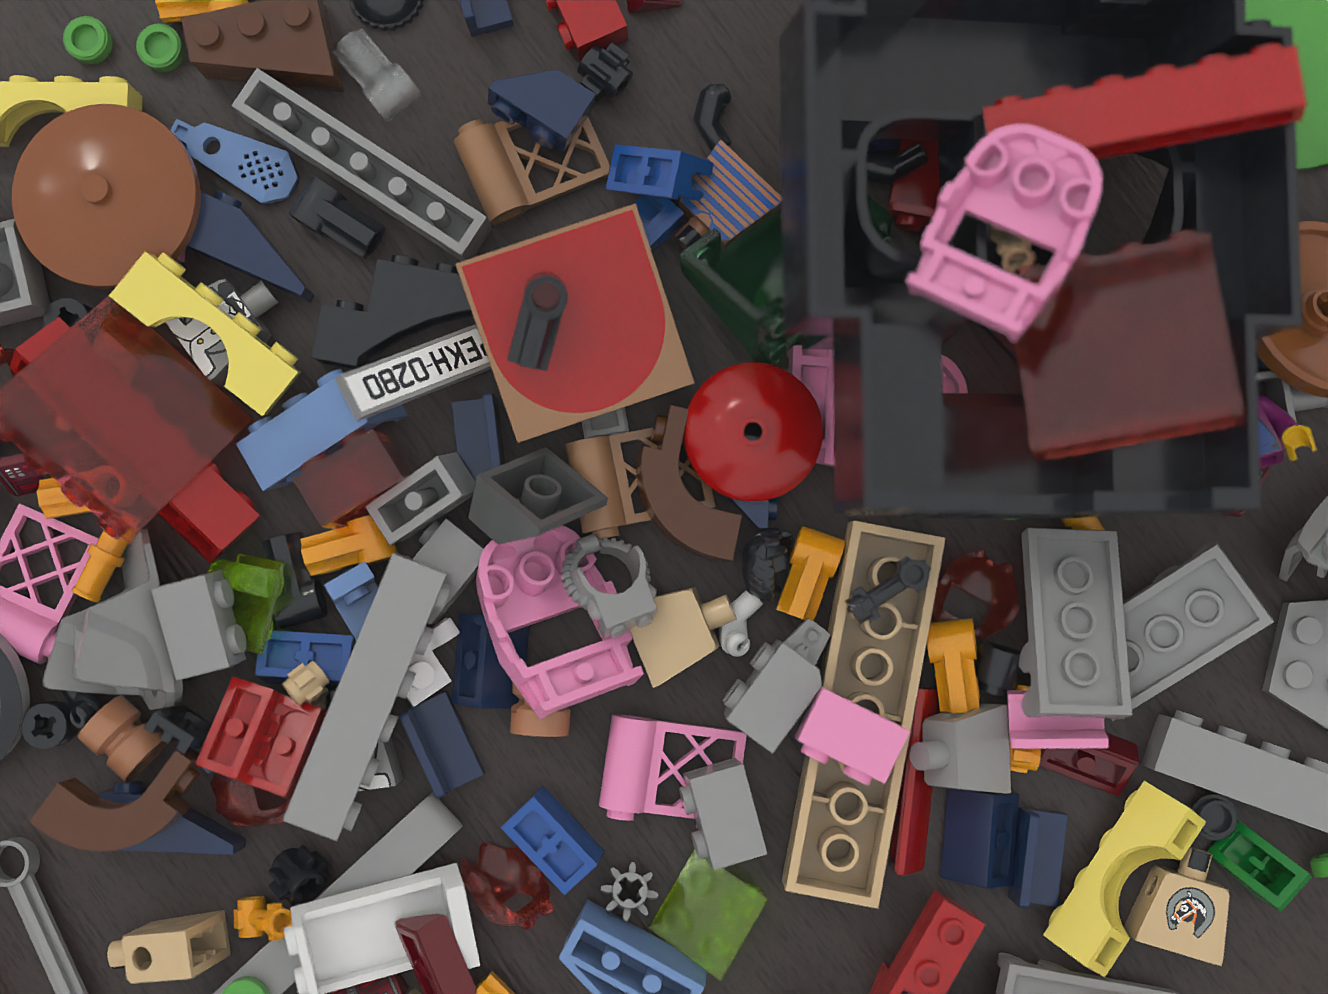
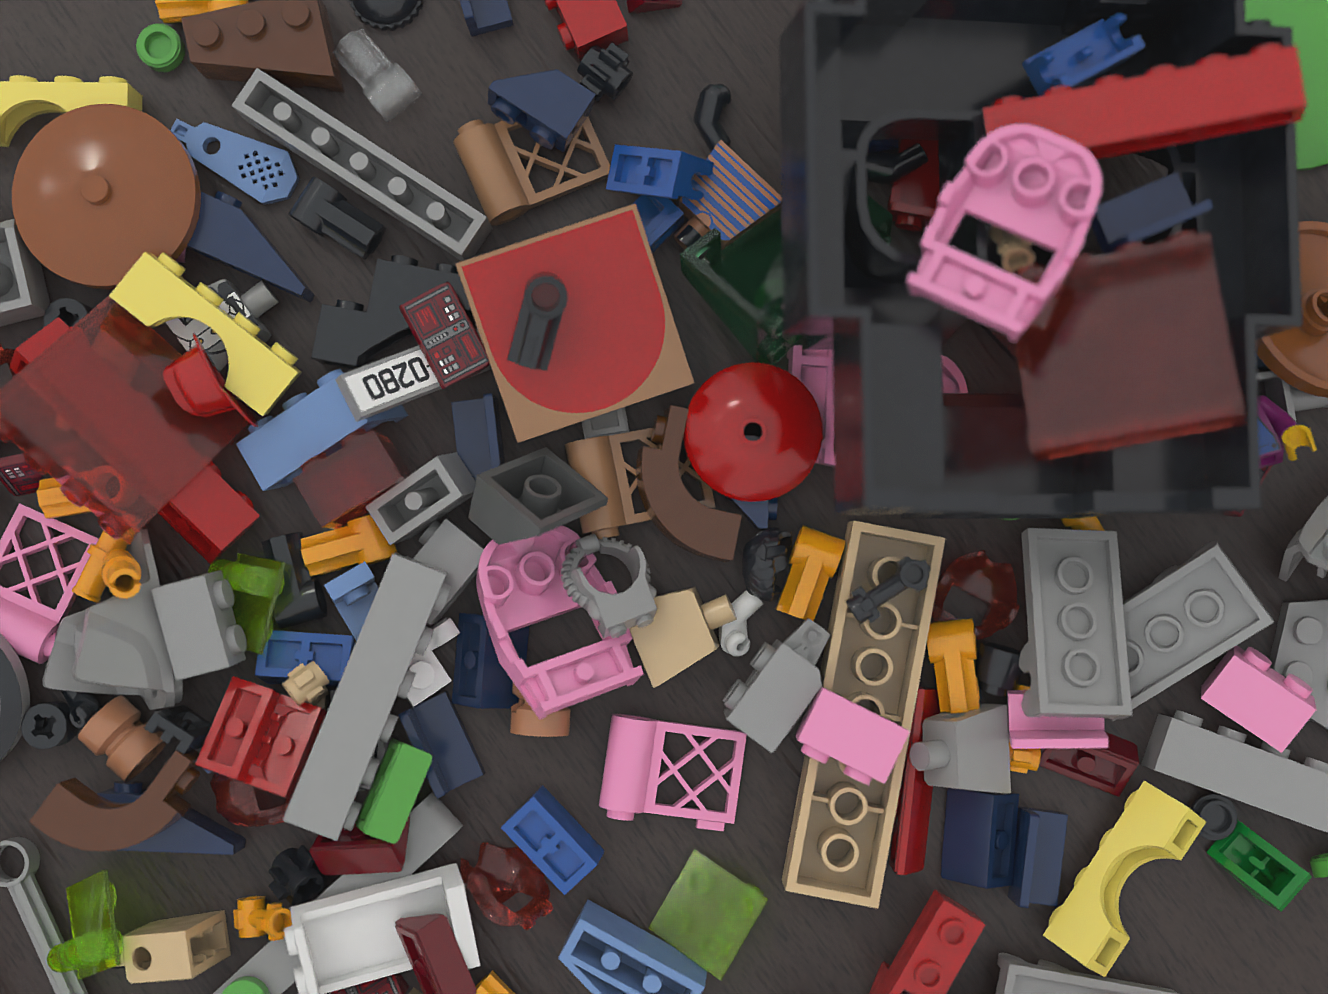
(87, 40): bright green tile -> none
(95, 938): none -> clear neon green hinge
(121, 573): none -> light orange pin
(200, 386): none -> red piece
(359, 853): none -> dark red slope
(393, 791): none -> bright green slope
(445, 335): none -> slope
(629, 879): light grey gear -> none
(723, 814): light grey brick -> none
(1082, 56): none -> blue hinge
(1144, 213): none -> dark blue panel
(1182, 910): tan torso -> none
(1259, 696): none -> bright pink brick

